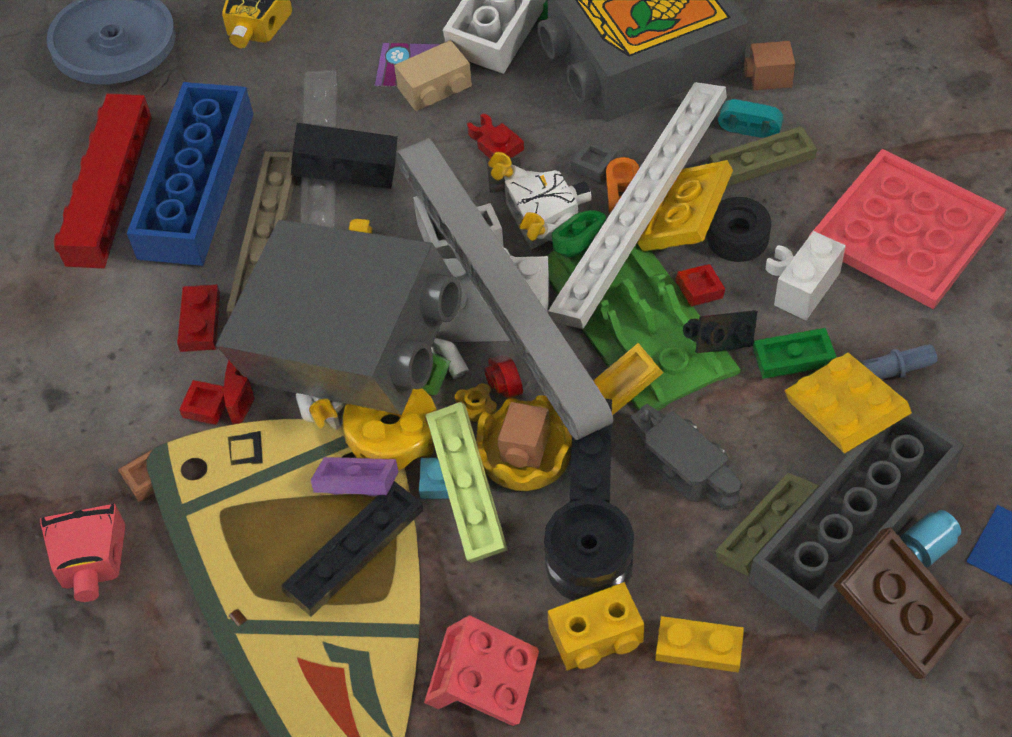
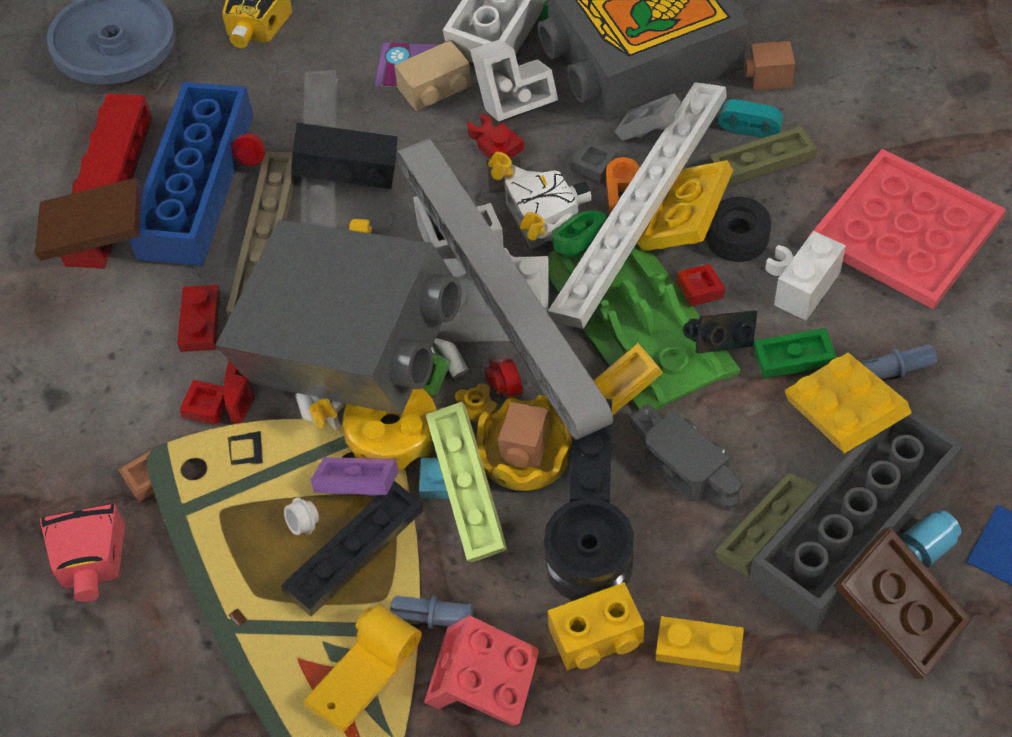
(88, 219): none -> reddish brown tile
(248, 149): none -> red plate
(301, 516): none -> white plate
(379, 653): none -> yellow door
(430, 611): none -> sand blue axle
(510, 87): none -> white brick
(648, 117): none -> light grey plate

